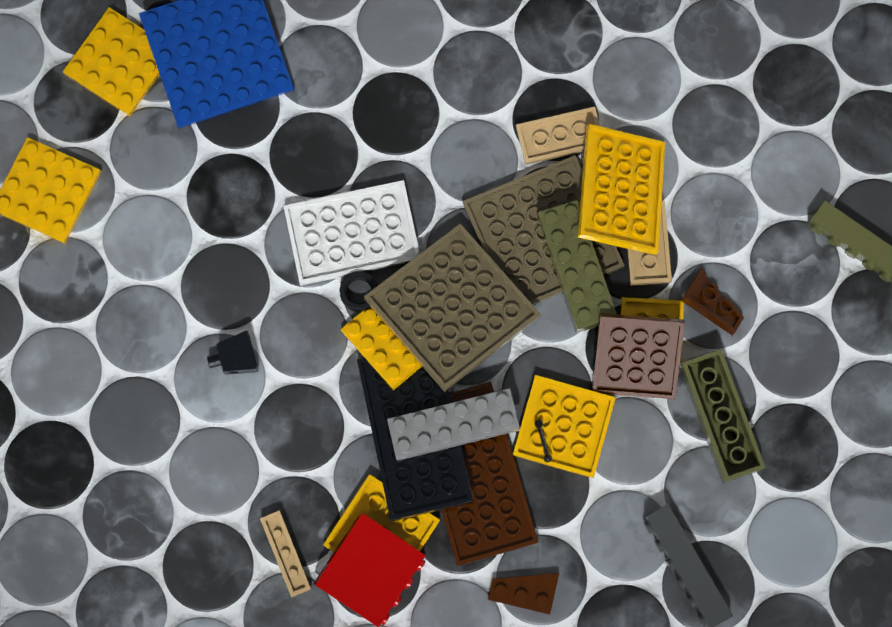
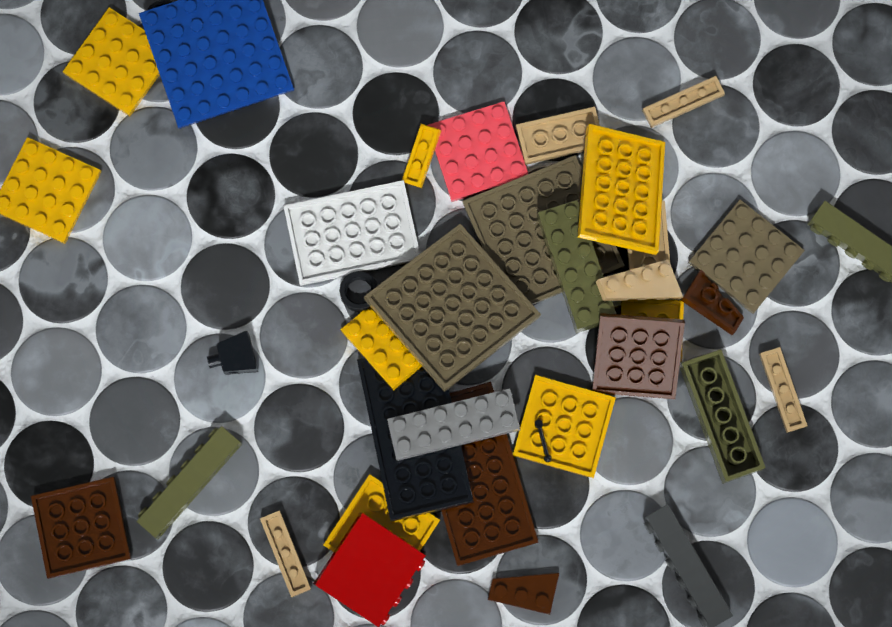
(81, 527): none -> reddish brown plate
(189, 482): none -> olive brick
(421, 156): none -> yellow tile
(478, 151): none -> coral plate
(642, 283): none -> tan wing
(683, 101): none -> tan plate
(746, 256): none -> dark tan plate
(783, 390): none -> tan plate

